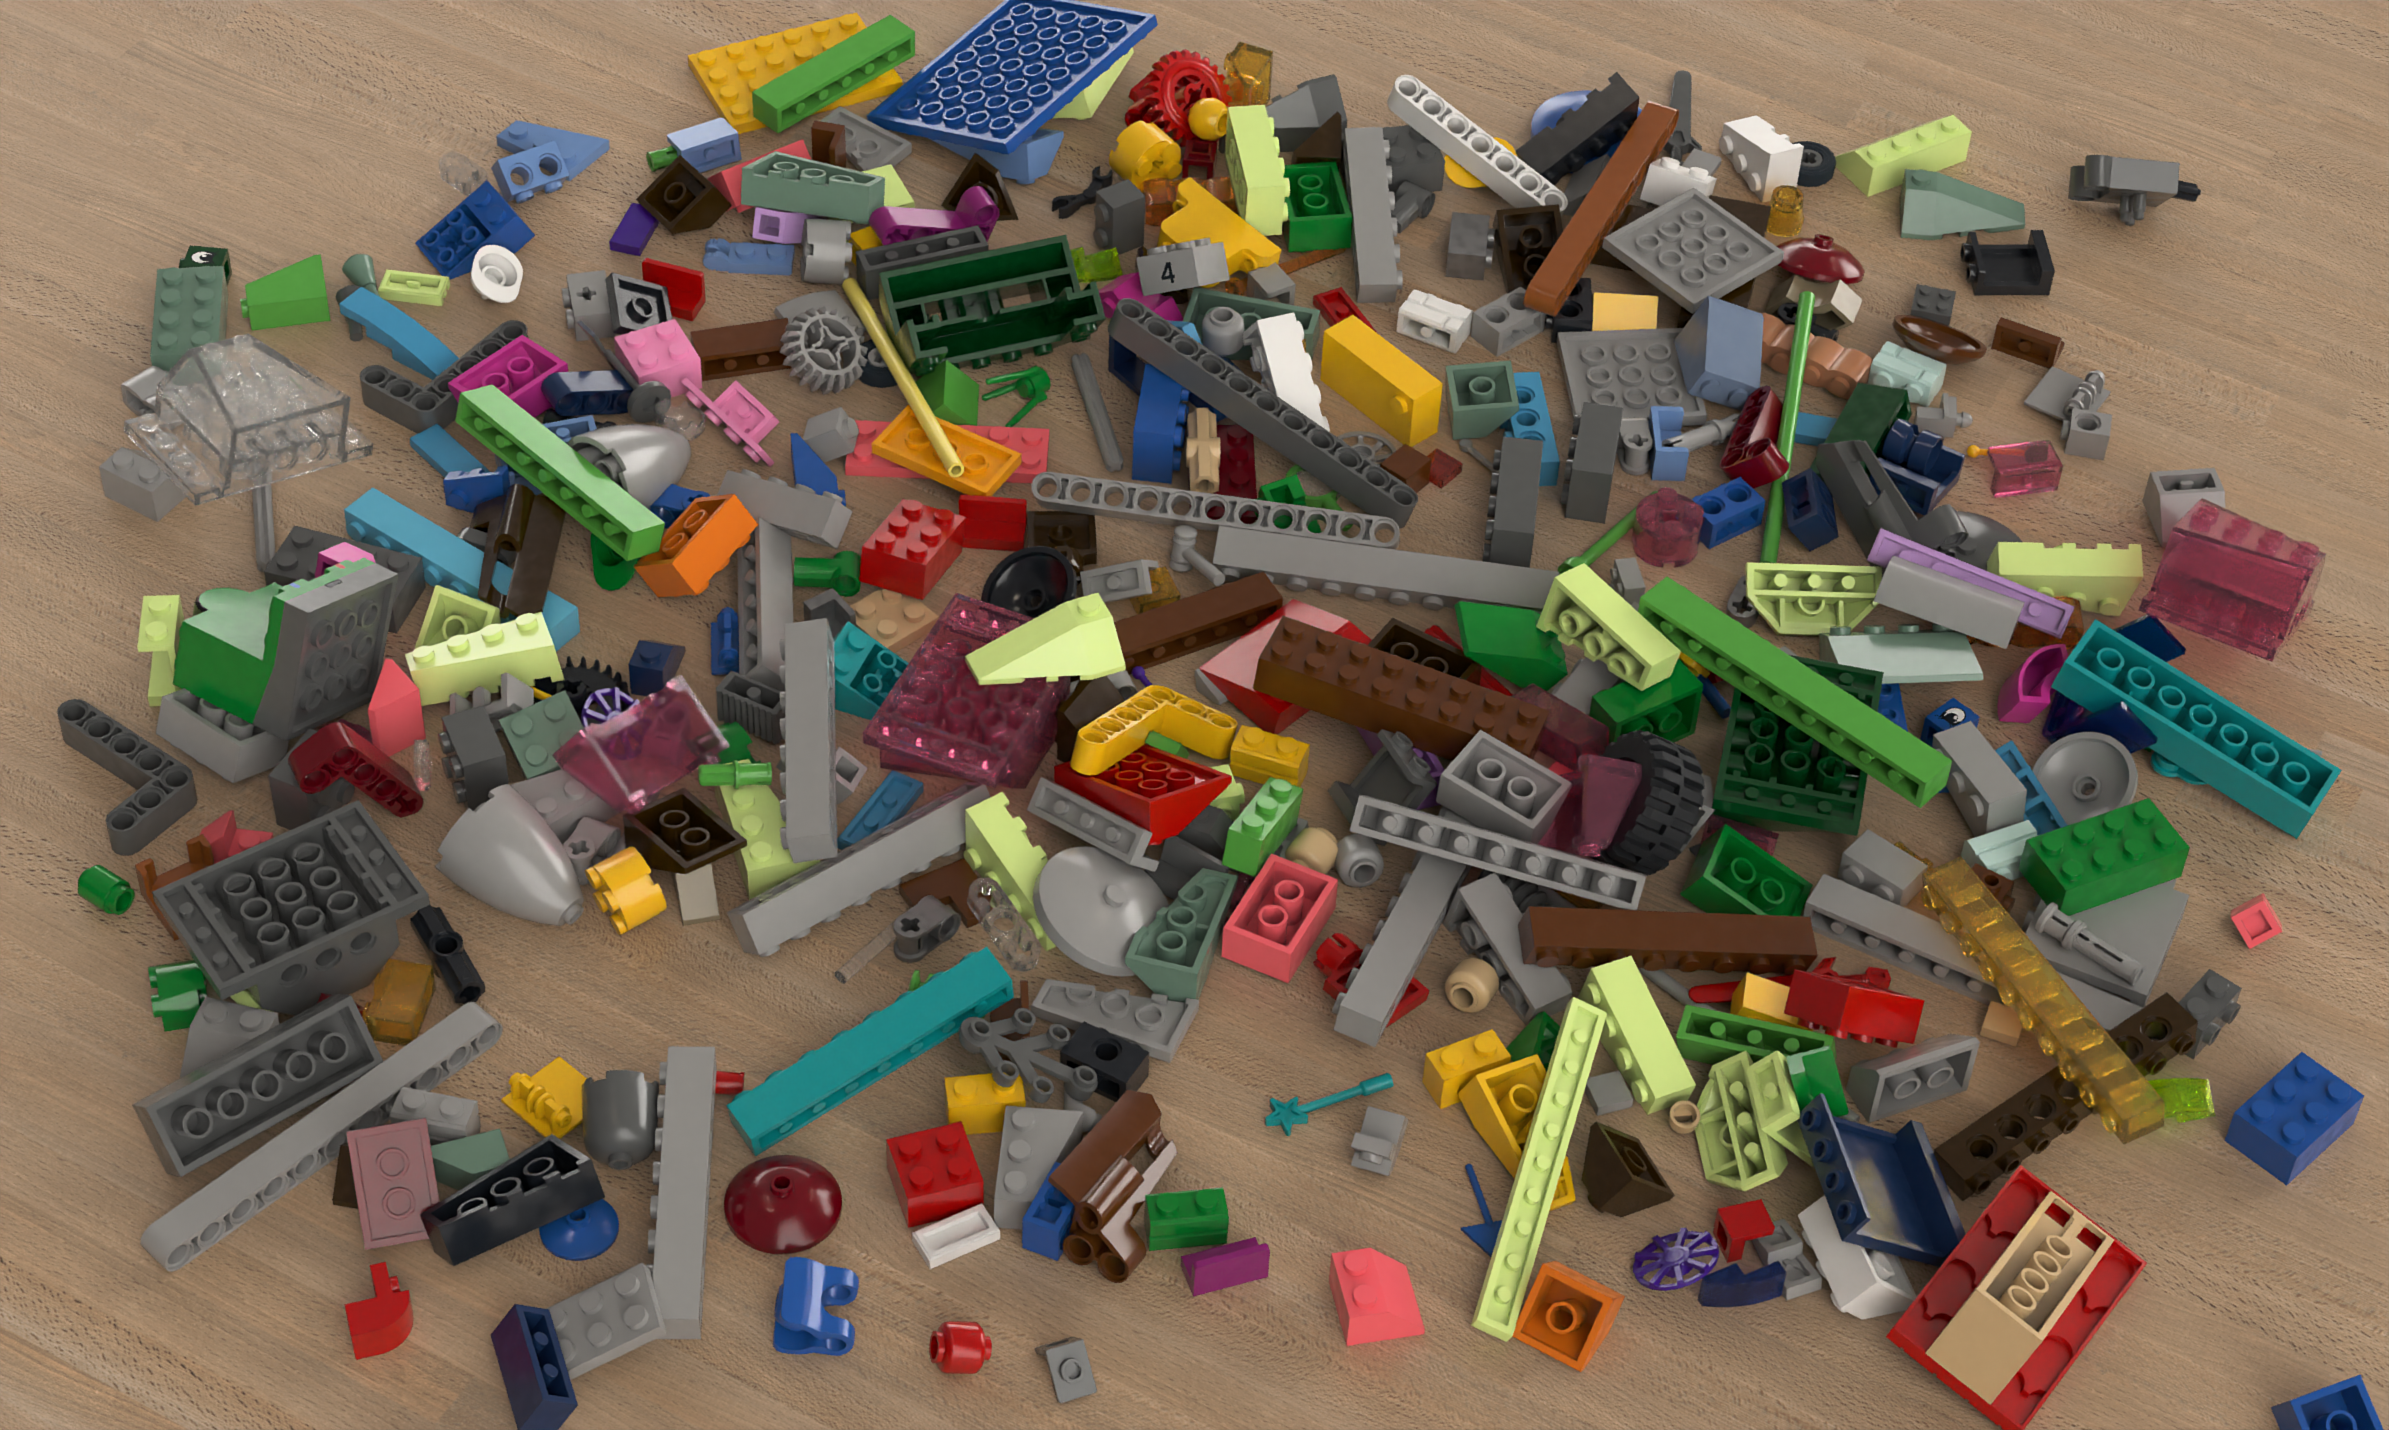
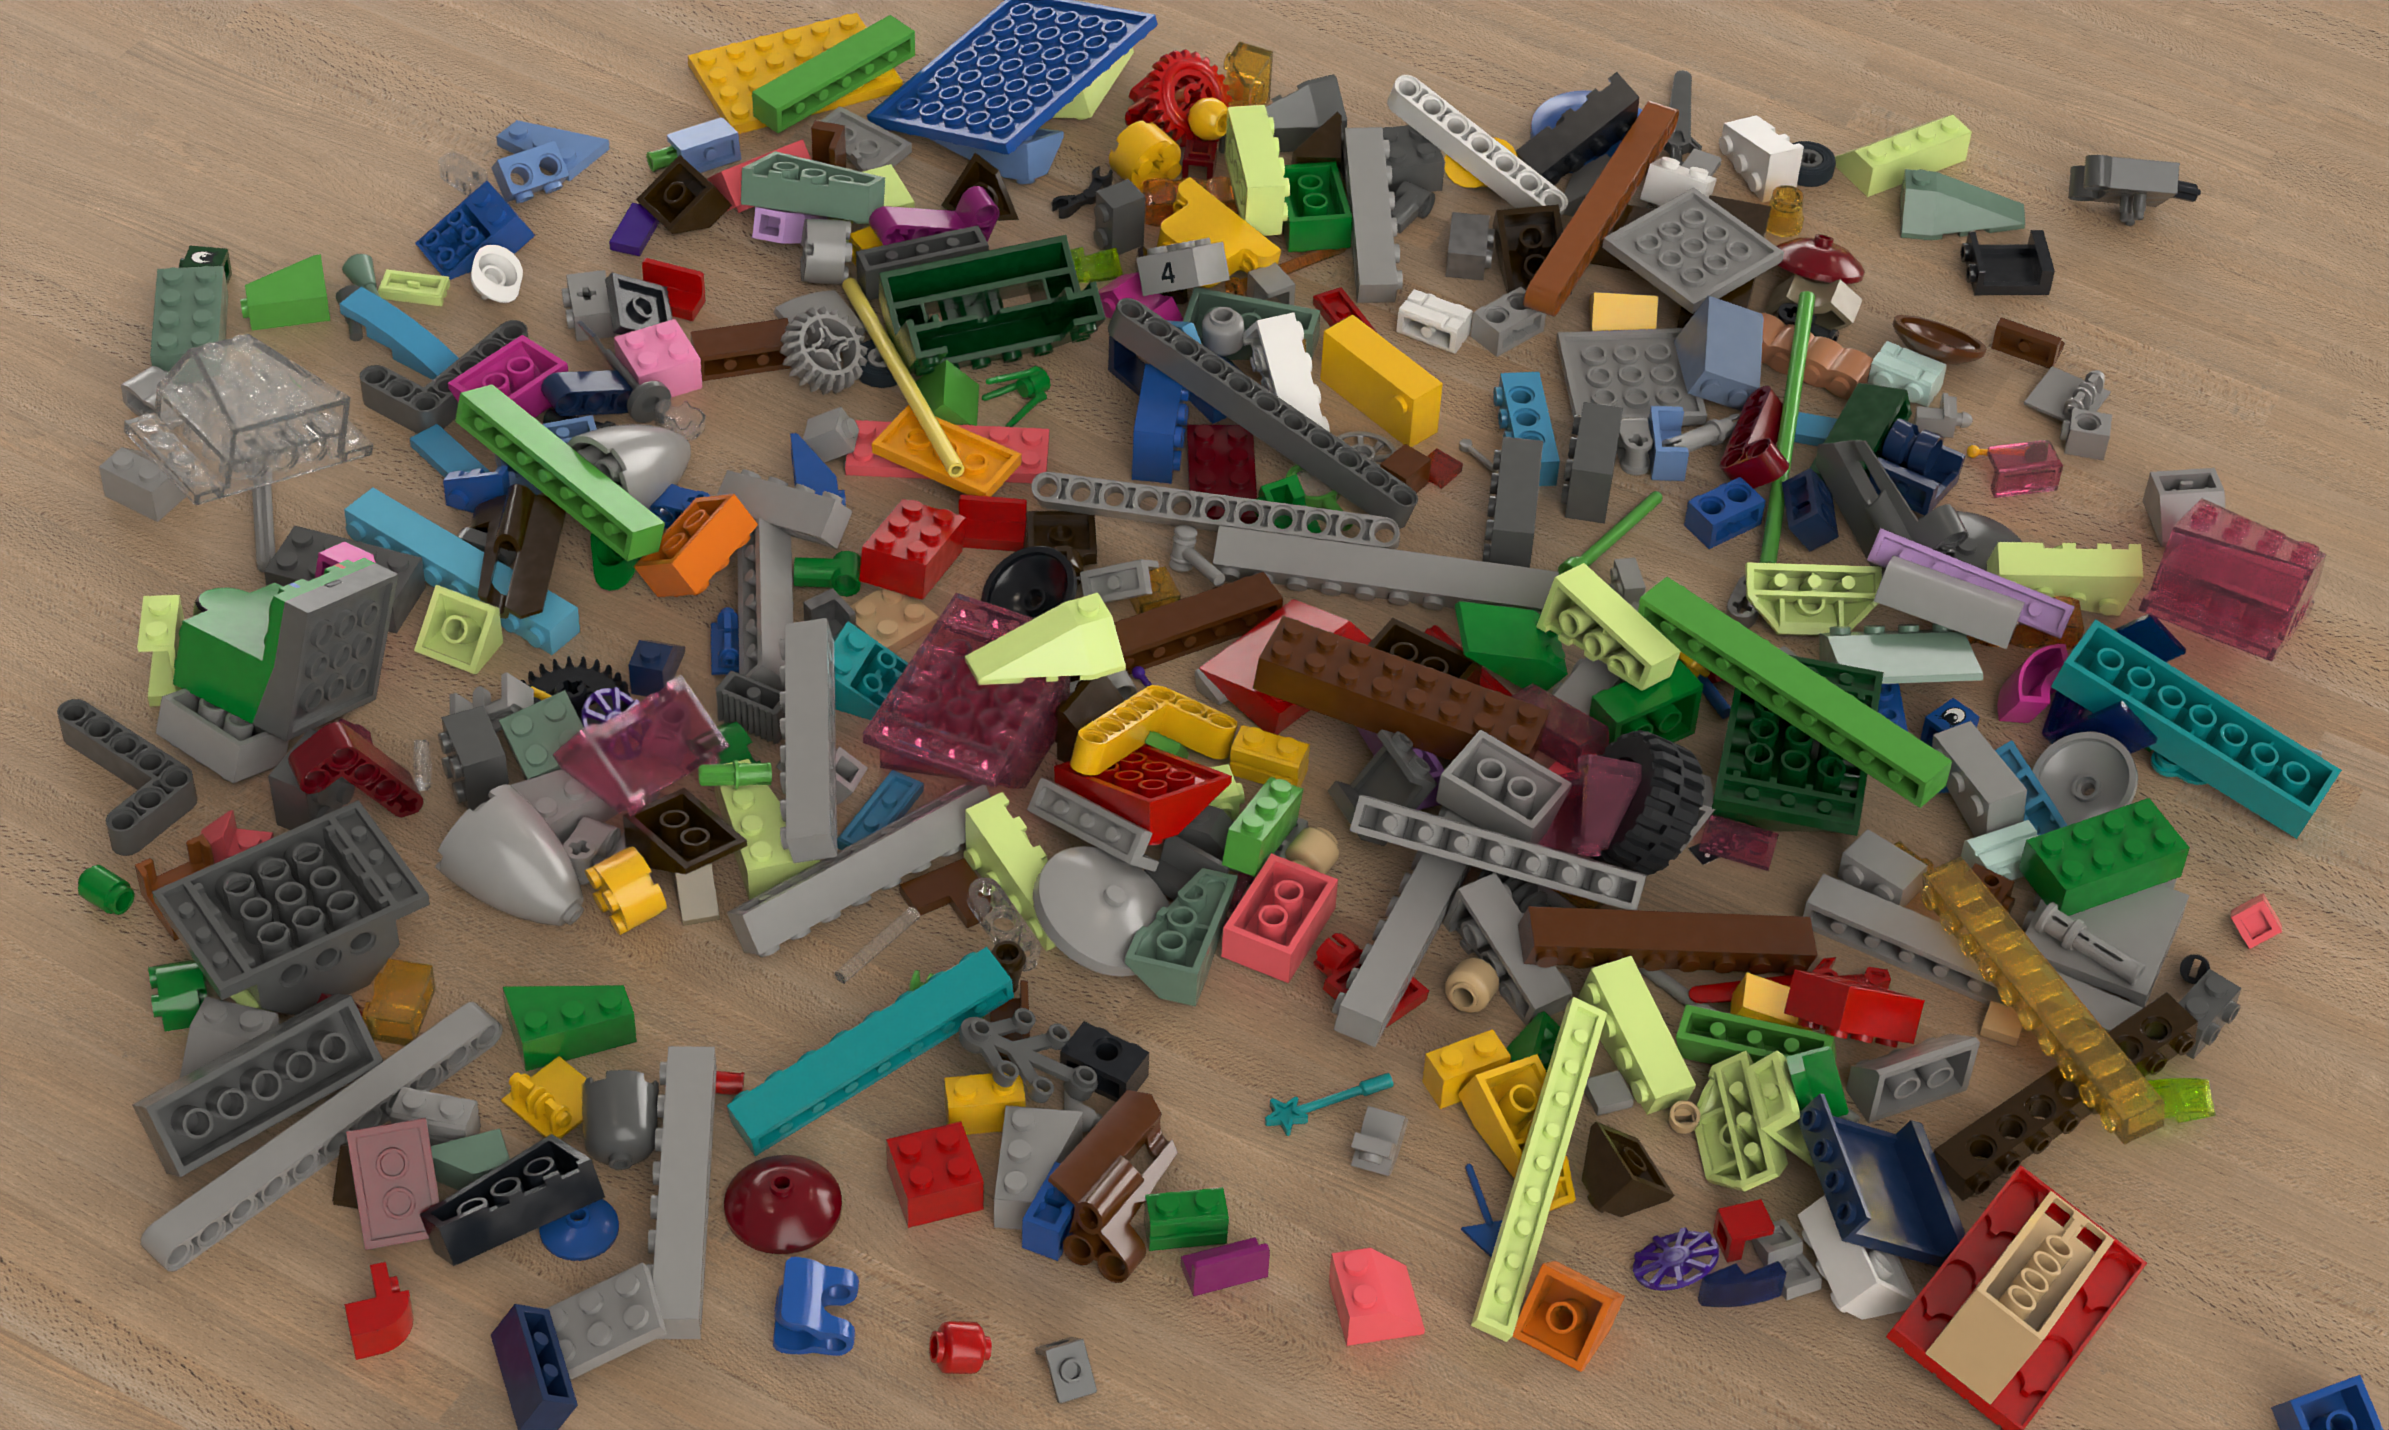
(395, 711): coral slope -> none
(447, 955): black piece -> none
(479, 659): yellowish green wedge -> none
(567, 1021): none -> green wedge
(740, 413): bright pink bracket -> none
(749, 257): medium blue hinge -> none
(924, 929): flat silver piece -> none
(955, 1236): white tile -> none
(1011, 959): none -> dark brown cone
(1097, 412): light grey axle -> none
(1148, 1022): light grey wing -> none
(1203, 451): tan piece -> none
(1358, 860): light grey head -> none
(1480, 397): sand green slope -> none
(1575, 313): black brick -> none
(1667, 528): clear pink brick -> none
(1742, 878): green slope -> none
(1933, 303): dark grey piece -> none
(2186, 965): none -> black hinge
(2294, 1118): blue brick -> none

